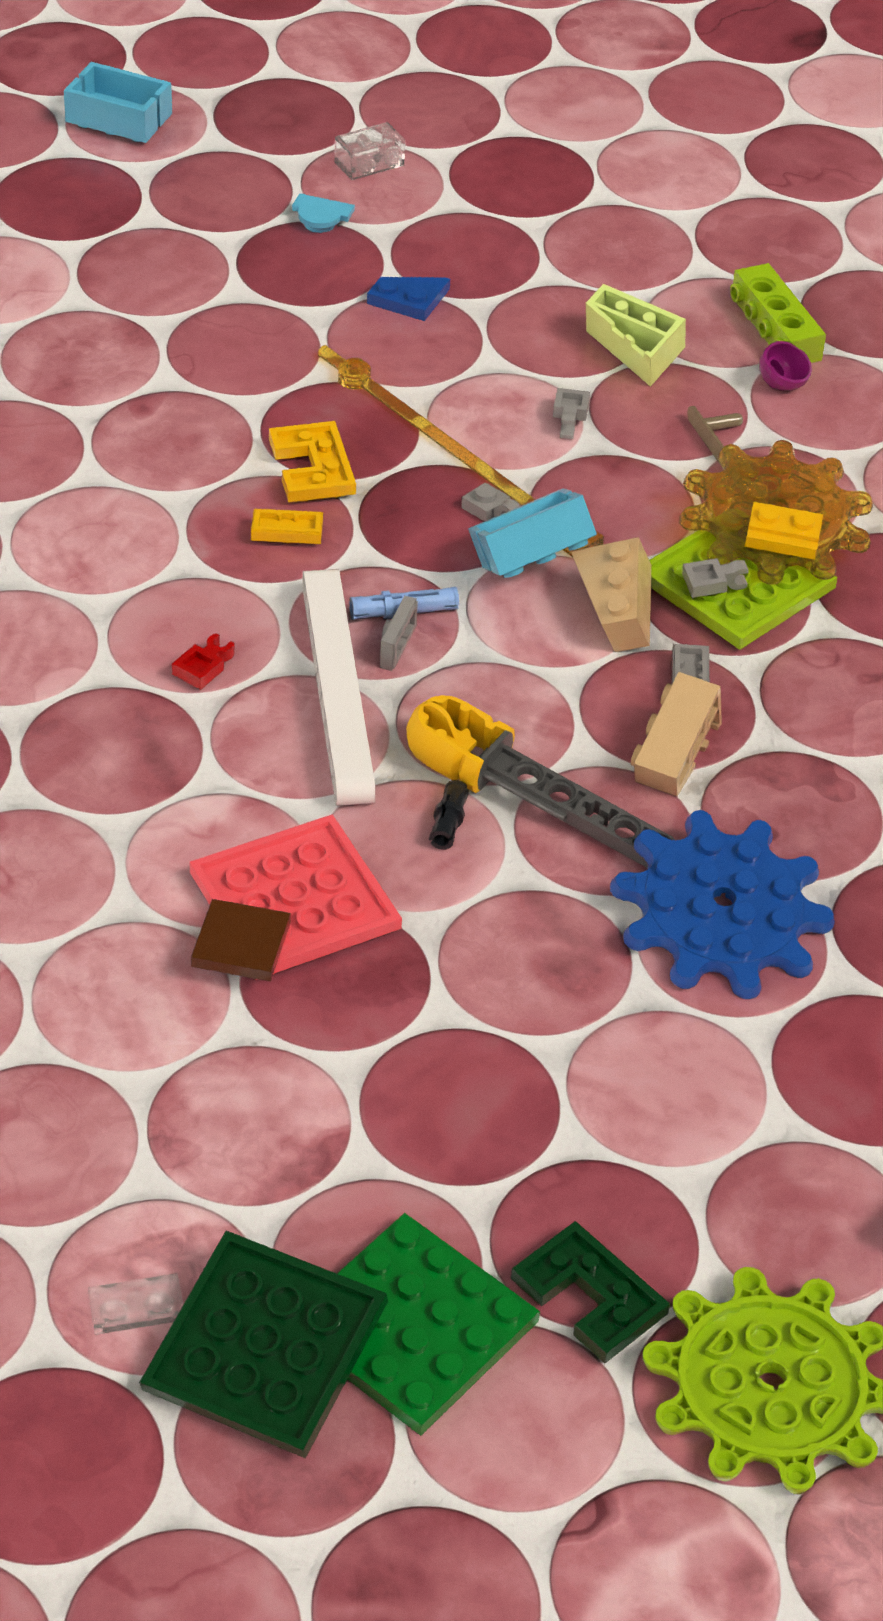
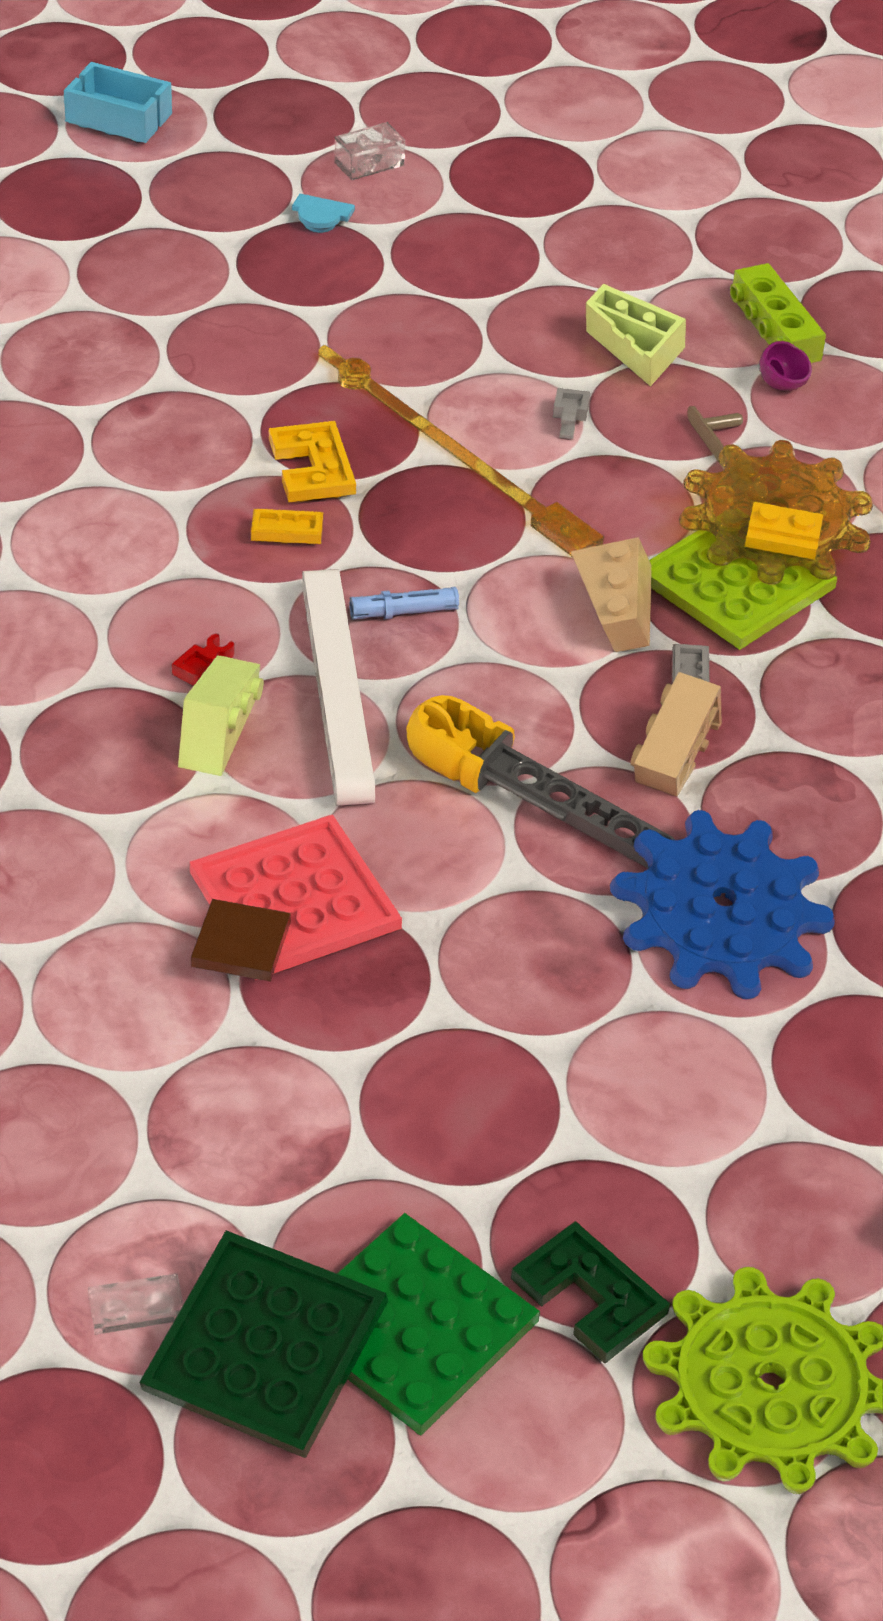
(217, 713): none -> yellowish green wedge
(398, 632): light grey plate -> none
(409, 295): blue wing -> none
(449, 814): black pin -> none
(487, 502): light grey plate -> none
(533, 532): medium azure piece -> none
(711, 578): light grey plate -> none

